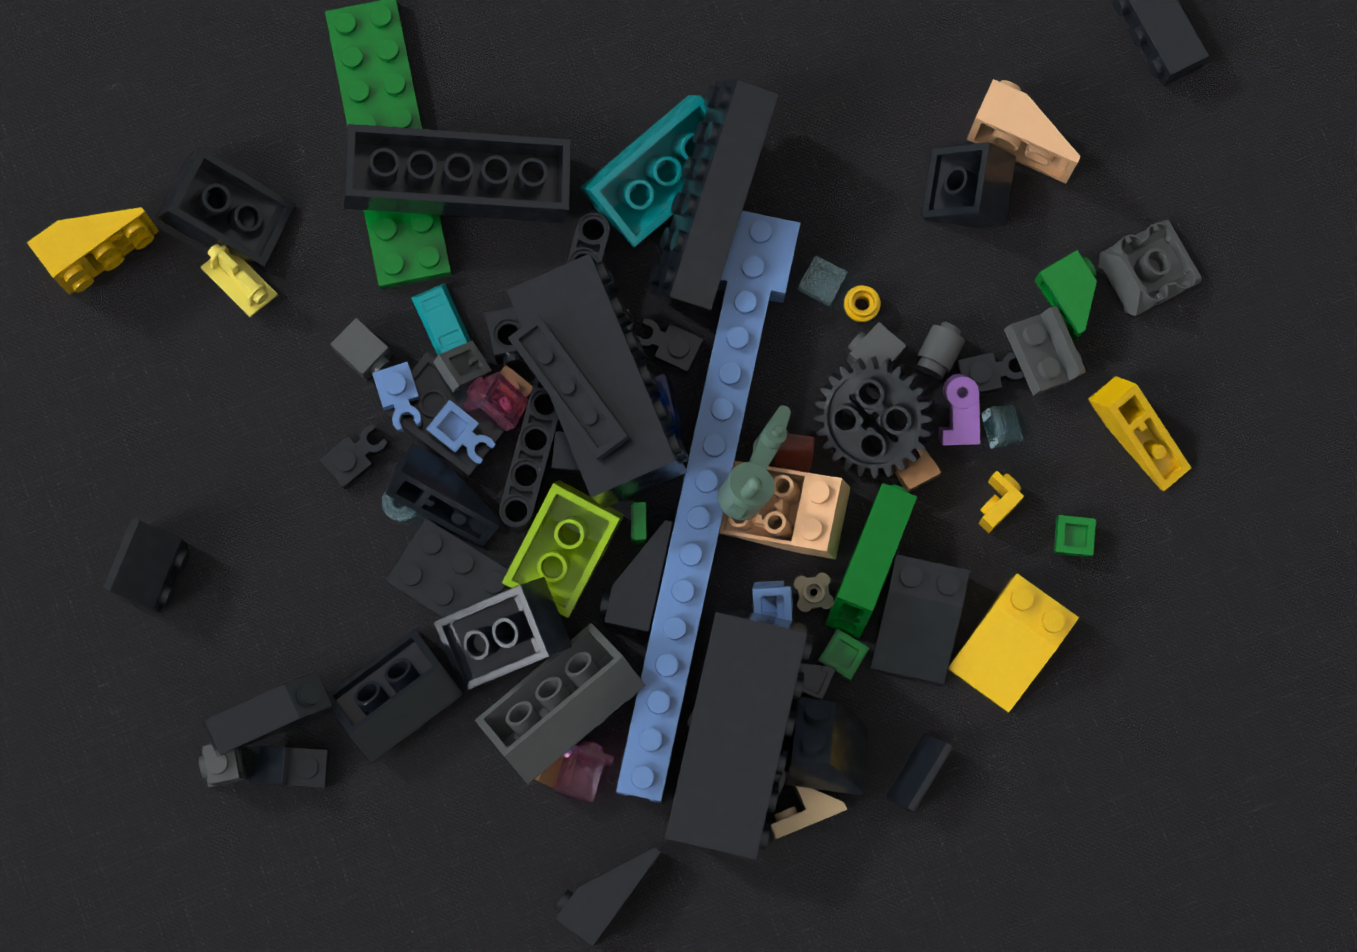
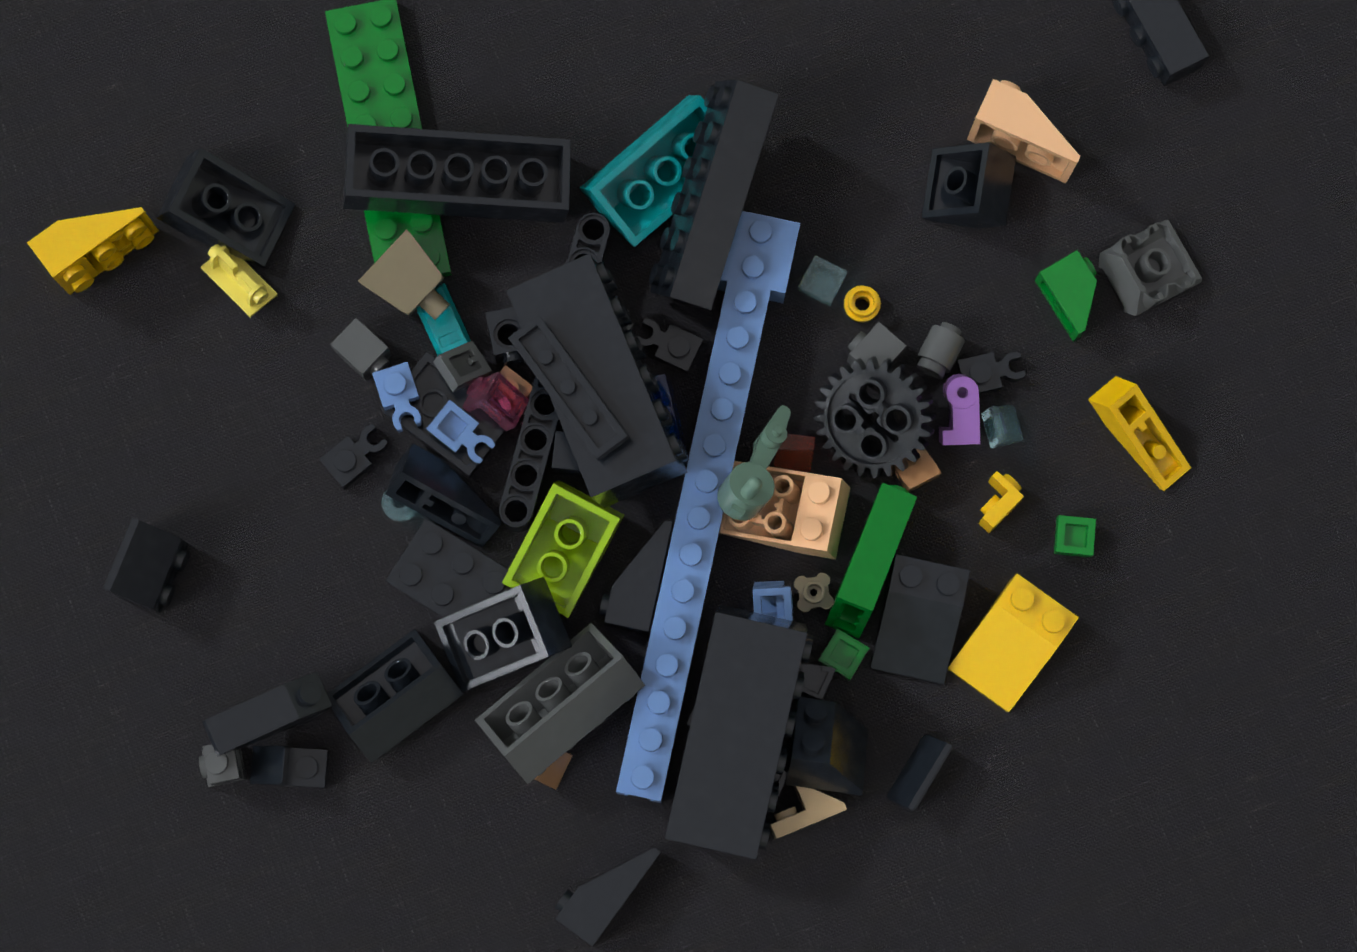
(406, 278): none -> dark tan torso
(582, 771): clear pink bracket -> none
(638, 523): green tile -> none
(1045, 351): dark grey bracket -> none

